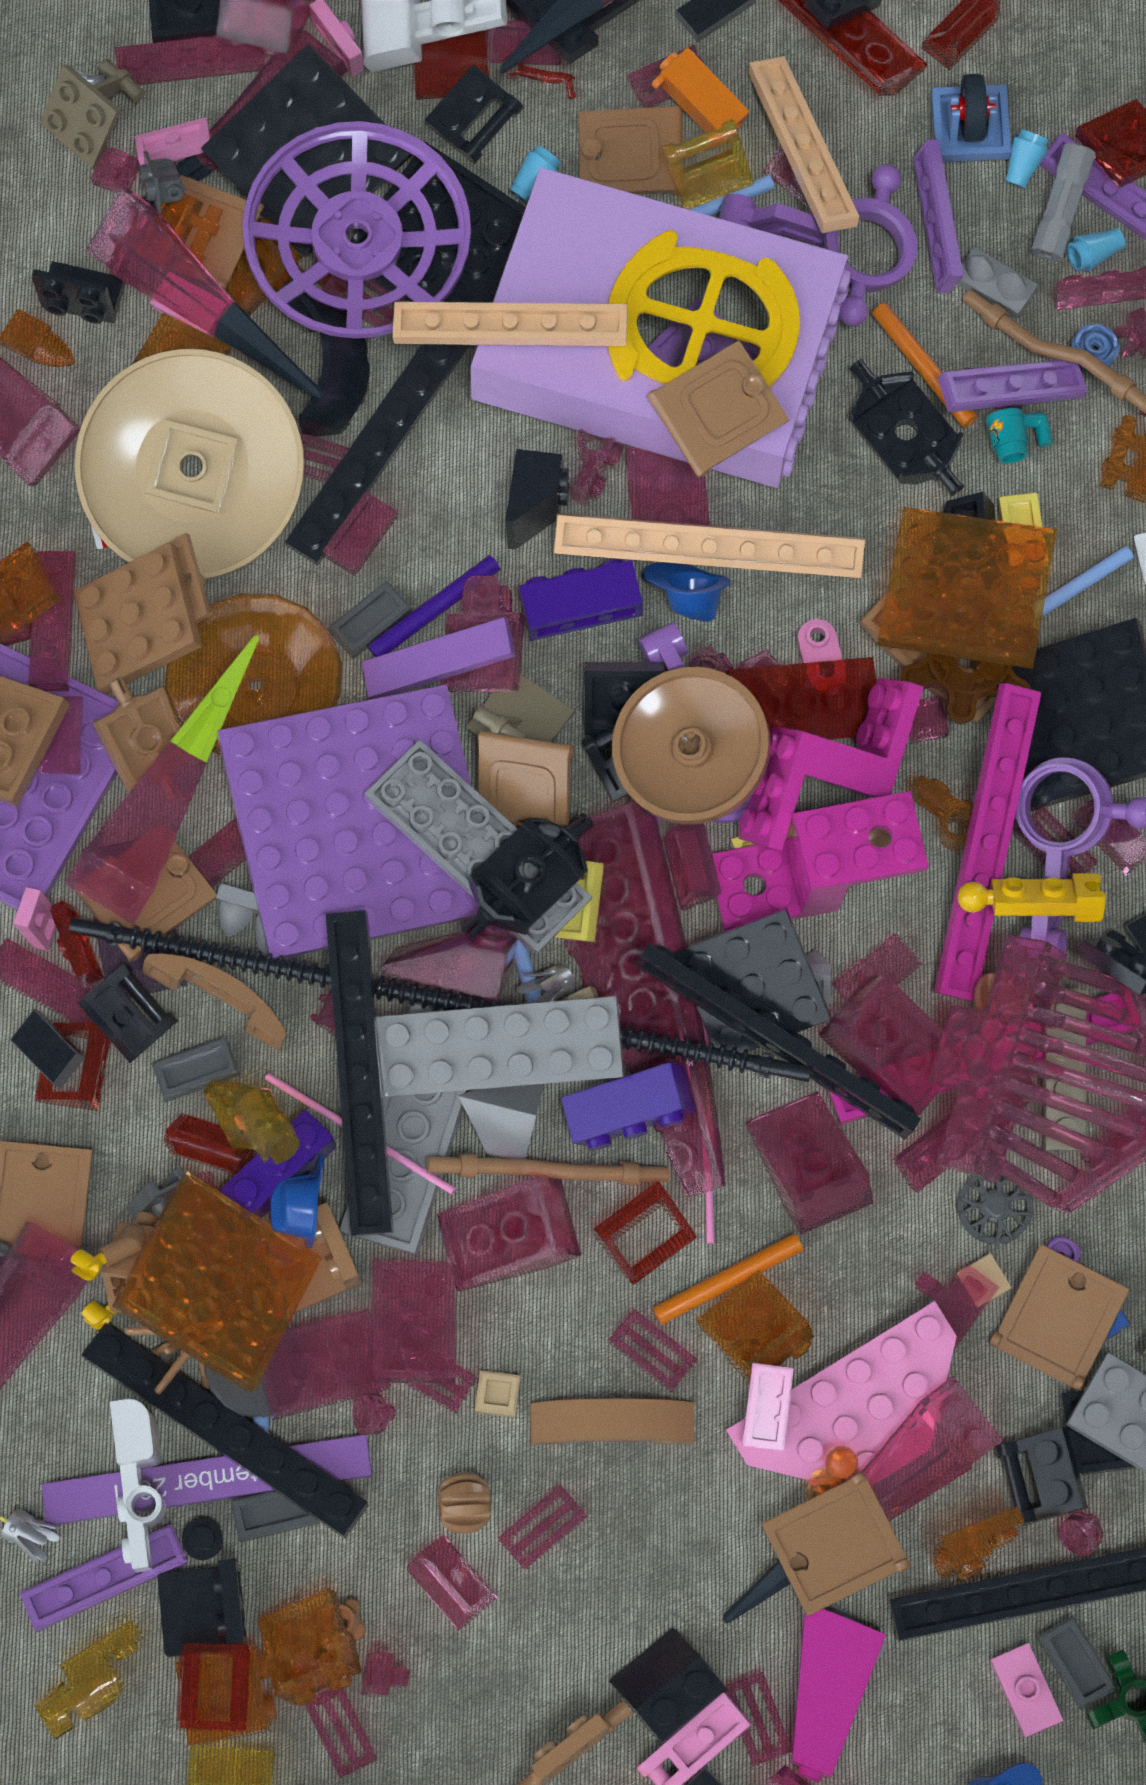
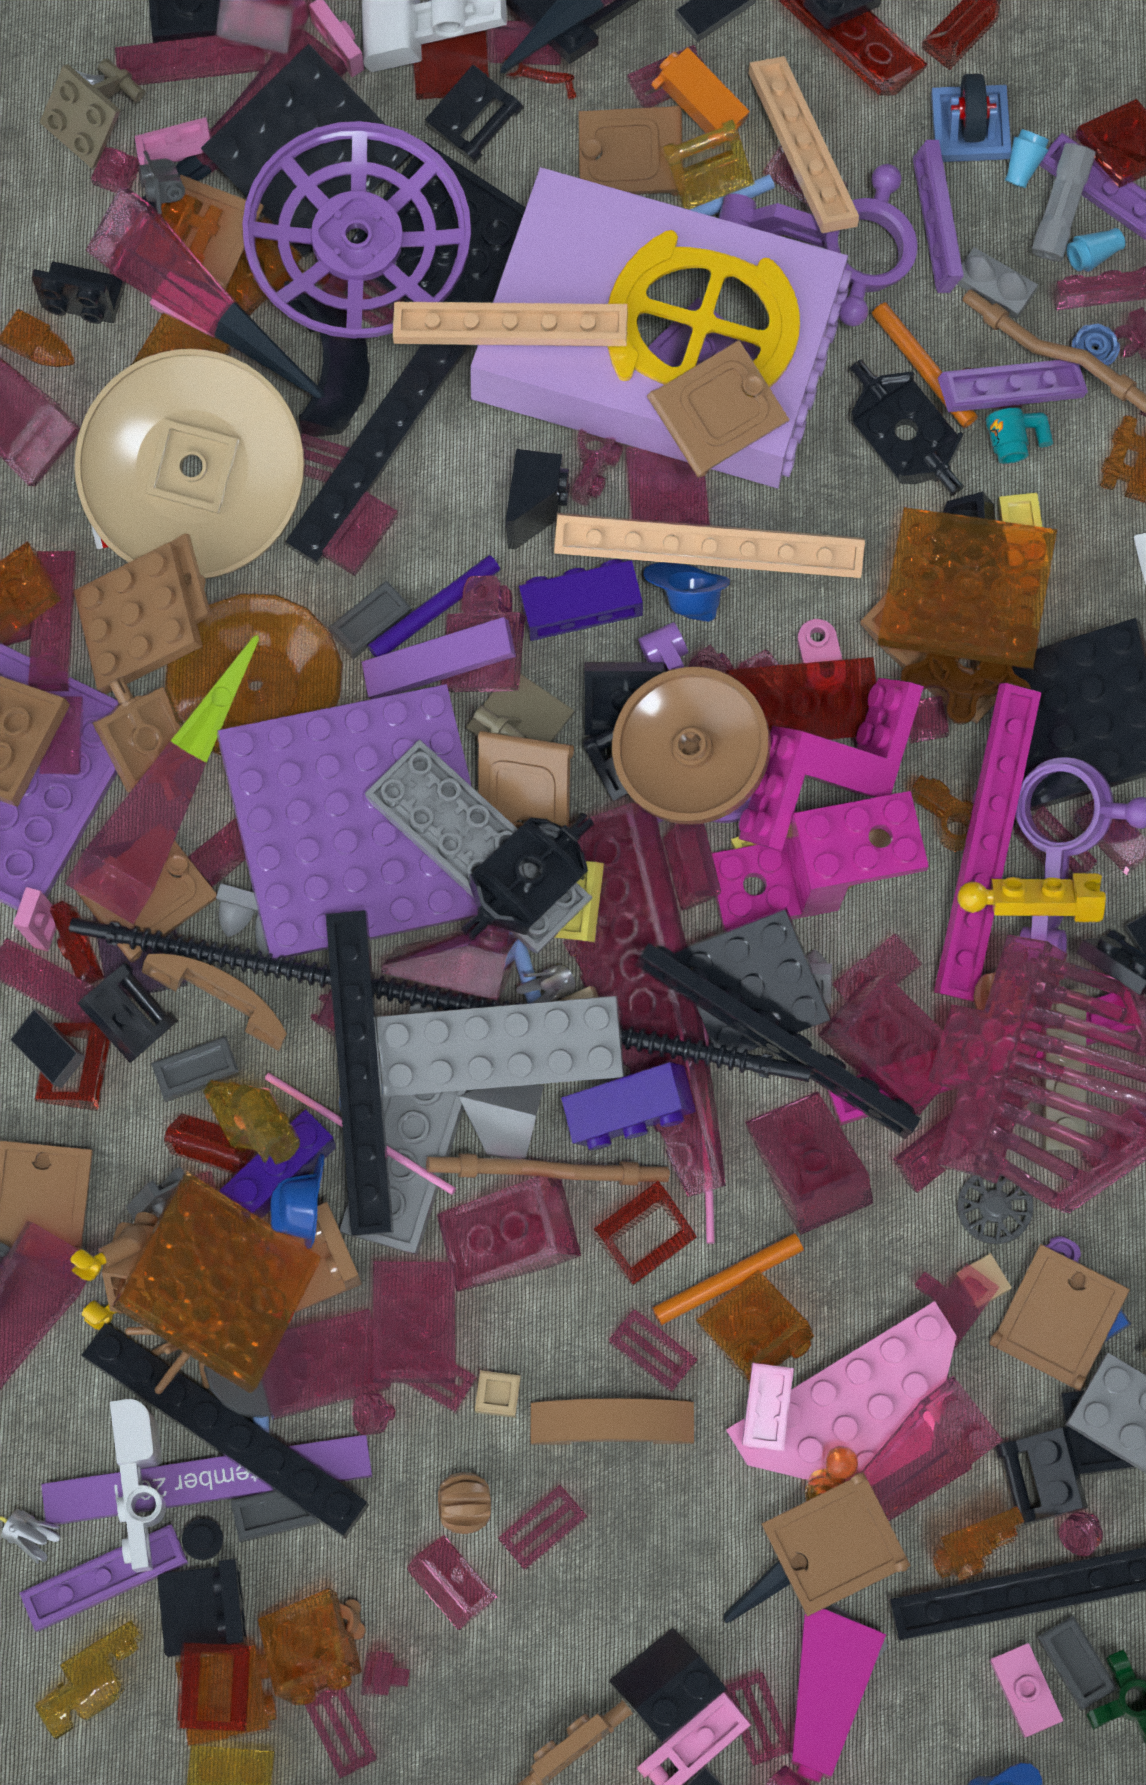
(529, 170): medium azure cone -> none
(1087, 579): light blue bar -> none

